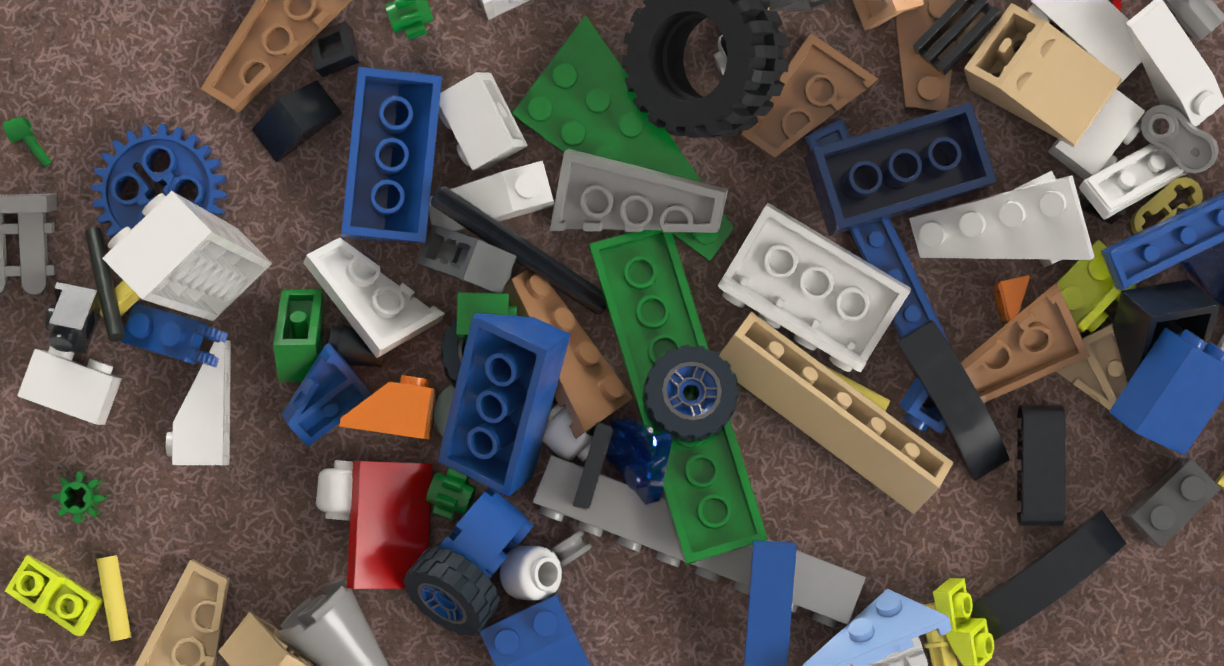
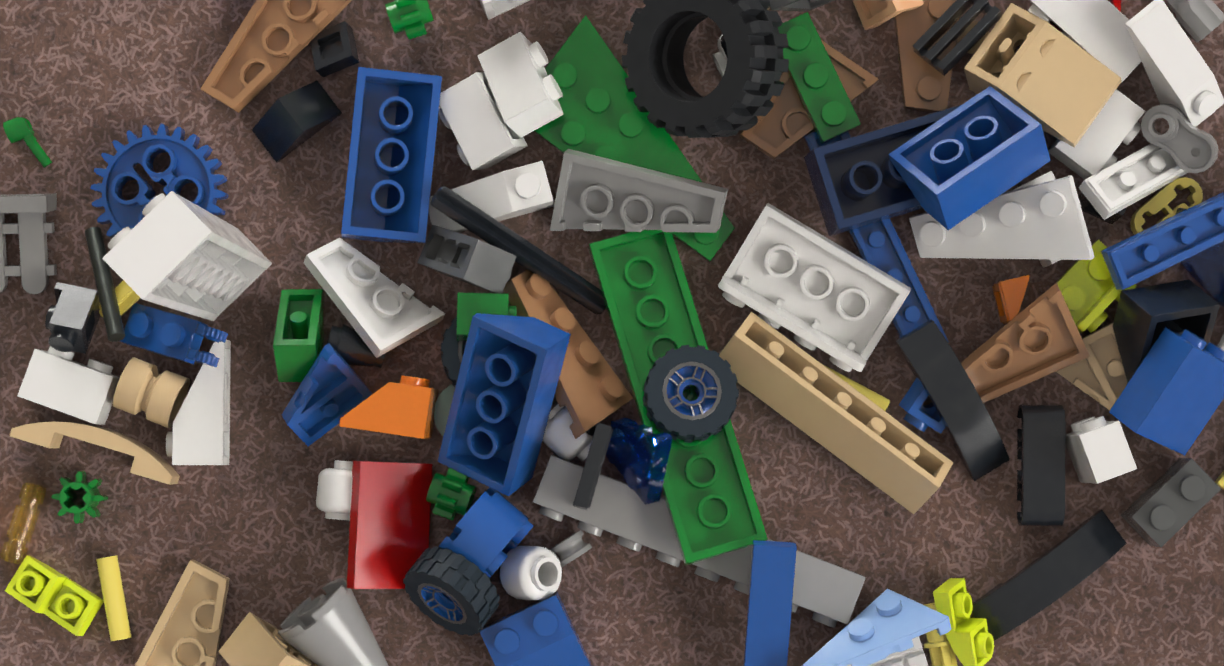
(23, 523): none -> clear yellow axle
(145, 463): none -> tan slope
(147, 391): none -> tan wheel
(521, 84): none -> white brick
(817, 80): none -> green plate
(971, 156): none -> blue slope
(1099, 450): none -> white brick

